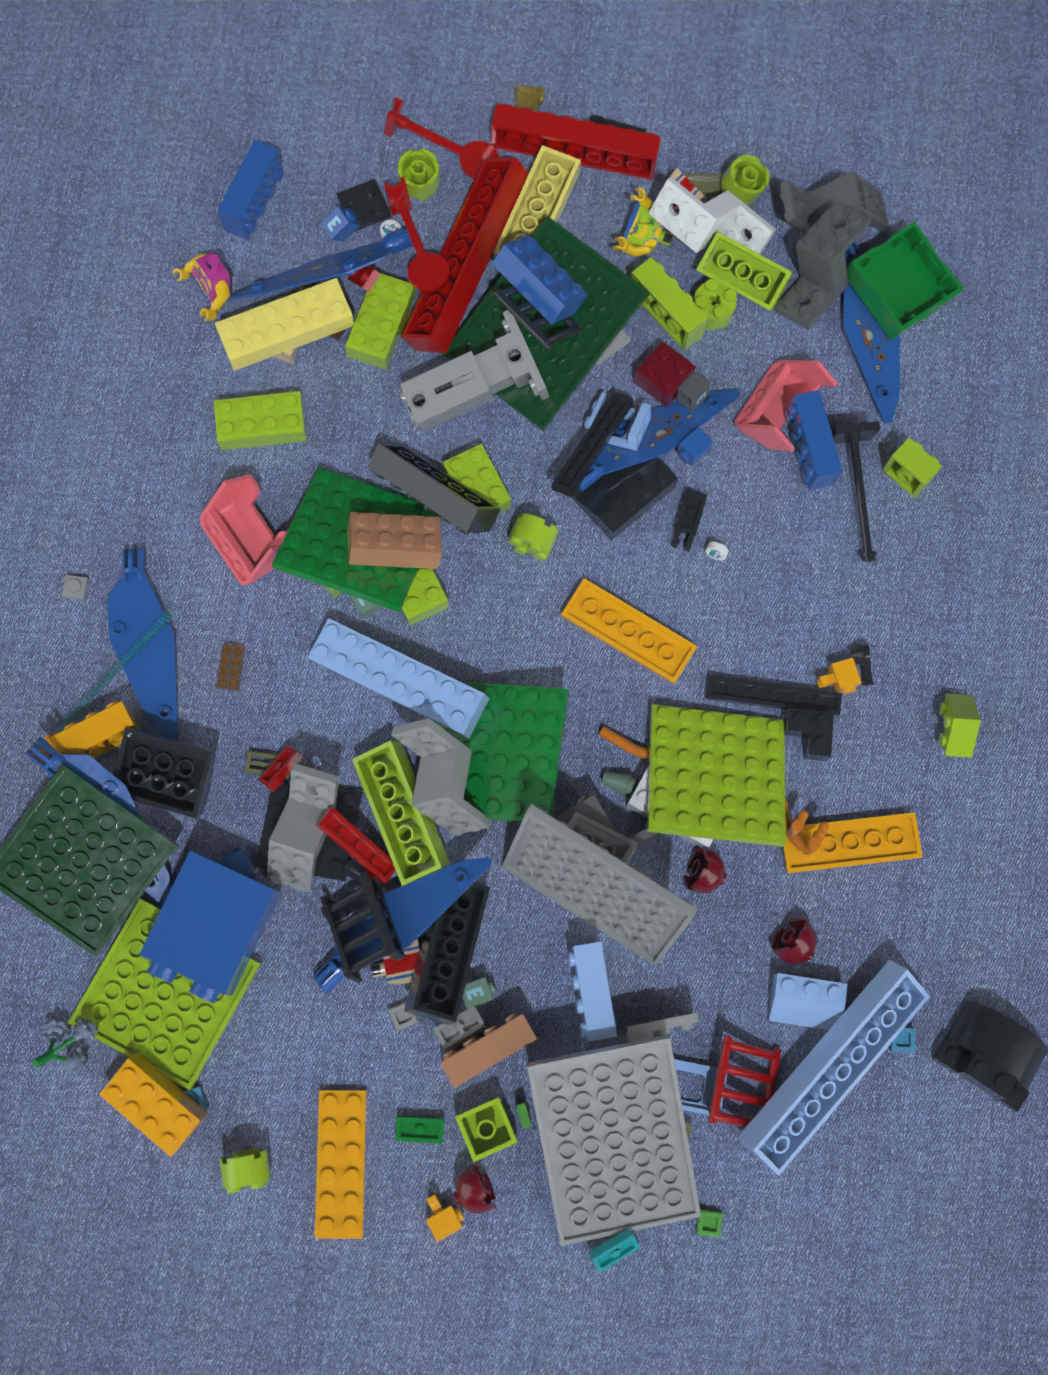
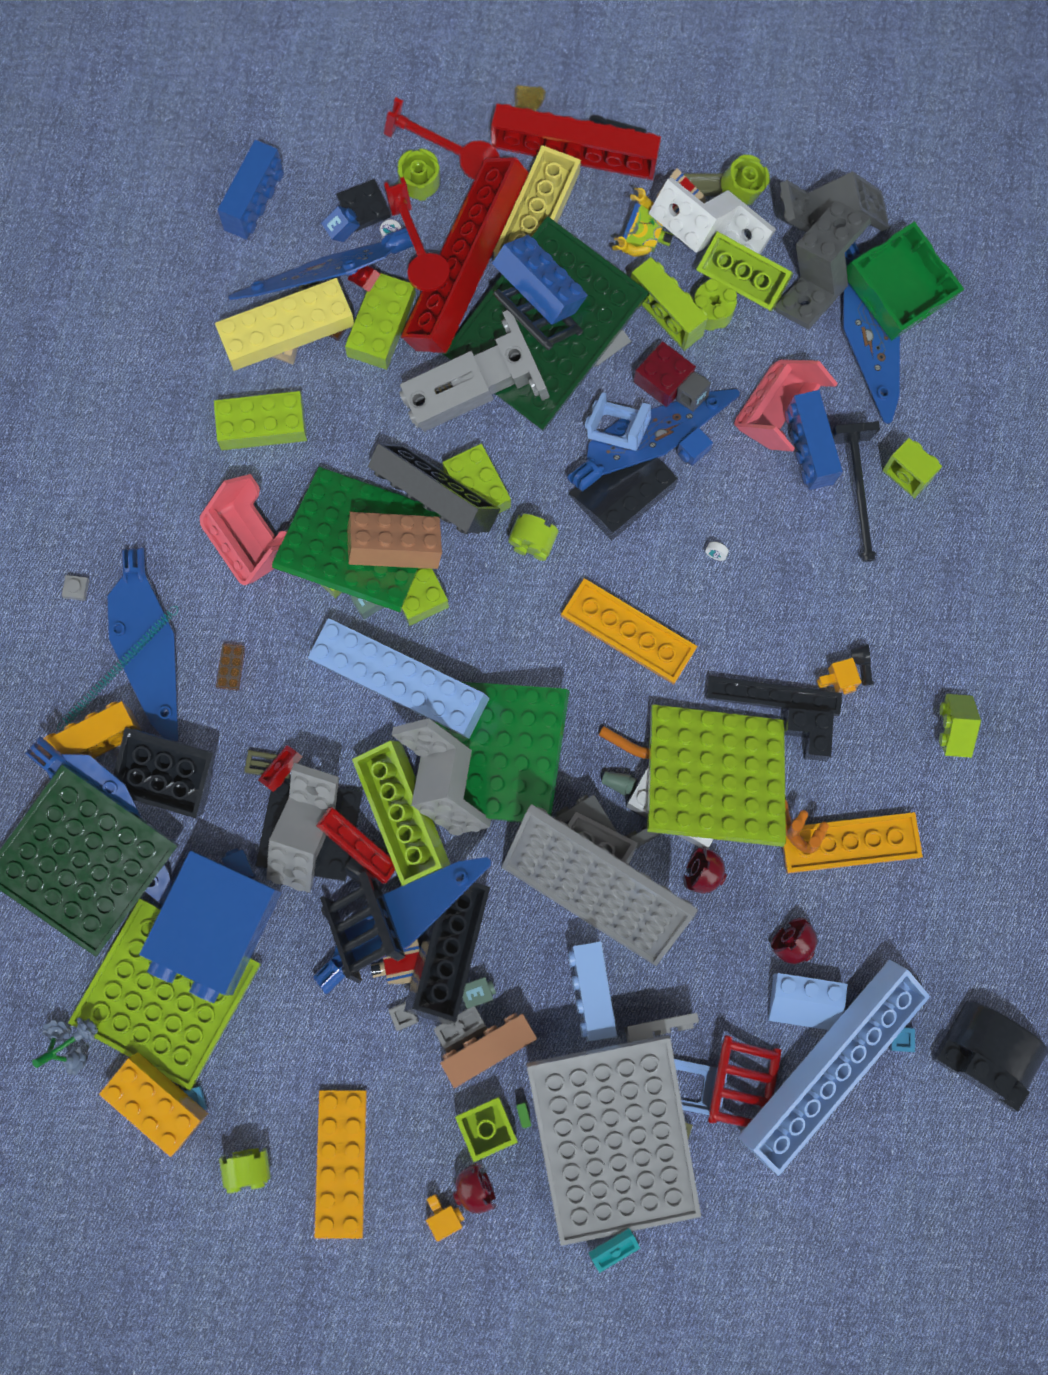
(211, 279): torso -> none
(419, 1130): green plate -> none
(592, 444): black plate -> none
(689, 517): black hinge -> none
(709, 1223): bright green tile -> none

